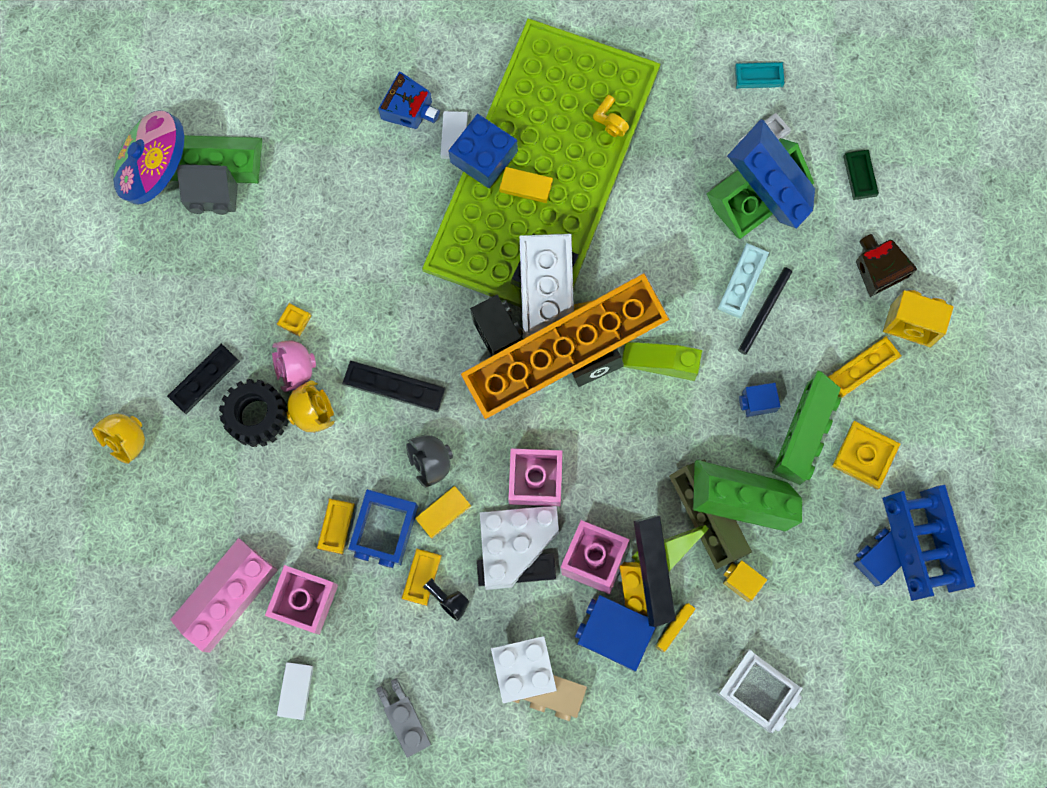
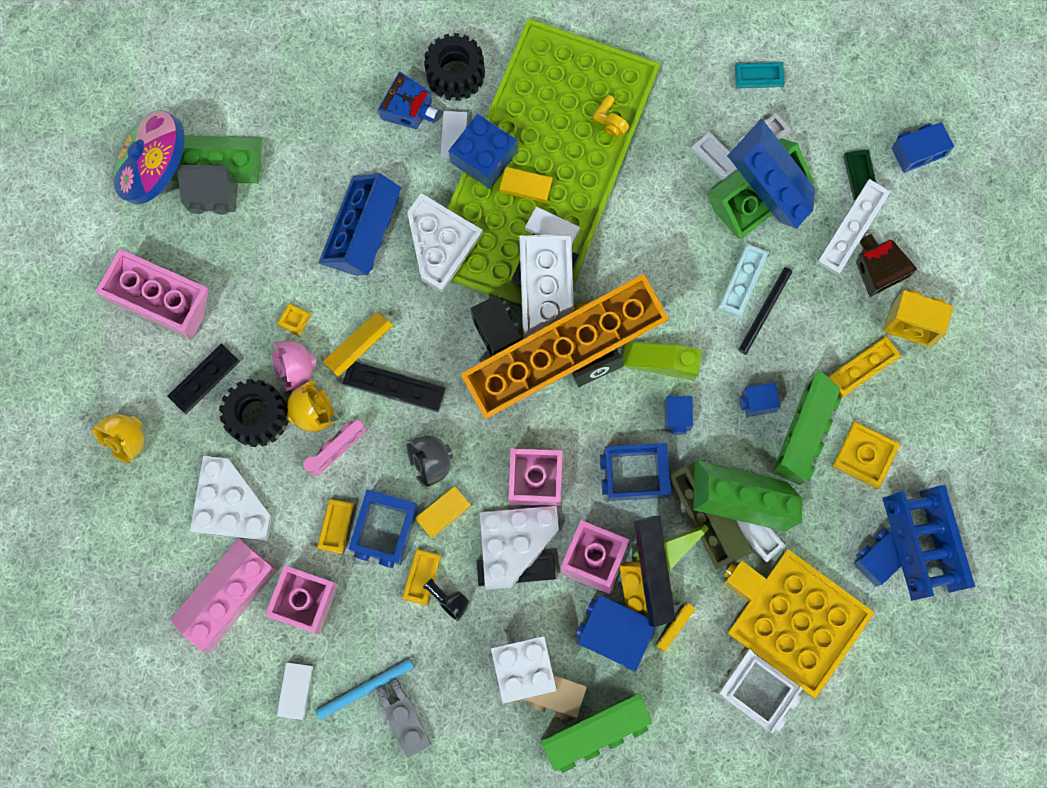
(154, 294): none -> bright pink slope
(227, 503): none -> white plate
(335, 448): none -> bright pink plate
(357, 343): none -> yellow tile
(360, 224): none -> blue slope
(364, 689): none -> medium azure bar
(440, 240): none -> white plate
(454, 49): none -> black tyre
(545, 223): none -> white tile
(597, 731): none -> bright green slope
(662, 471): none -> blue window
(678, 414): none -> blue brick
(714, 155): none -> white tile
(762, 540): none -> white tile
(801, 623): none -> yellow plate
(853, 227): none -> white plate
(922, 146): none -> blue brick

